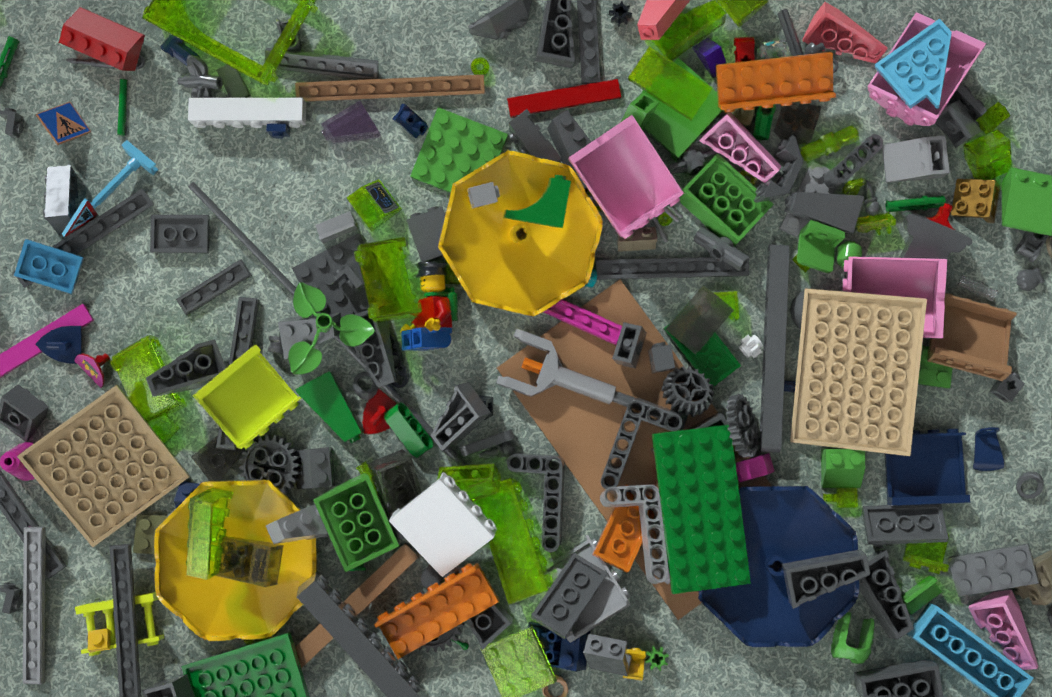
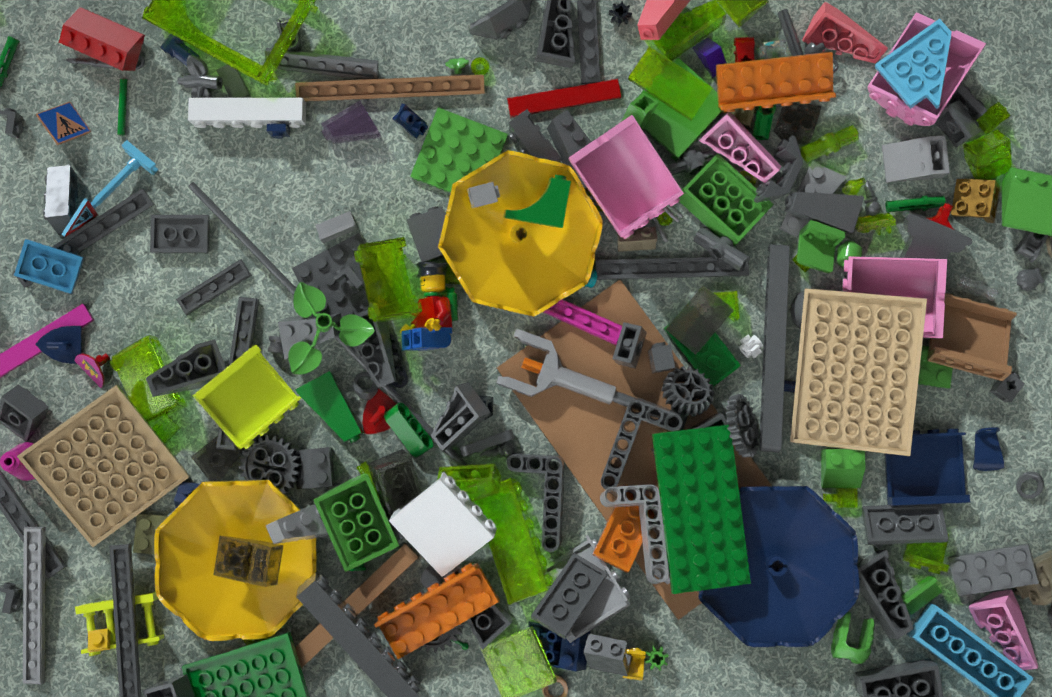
(206, 532): clear neon green wedge -> none
(374, 204): clear neon green slope -> none
(457, 64): none -> bright green plant
(754, 467): dark pink slope -> none
(823, 574): dark grey wedge -> none
(835, 177): dark grey beam -> none

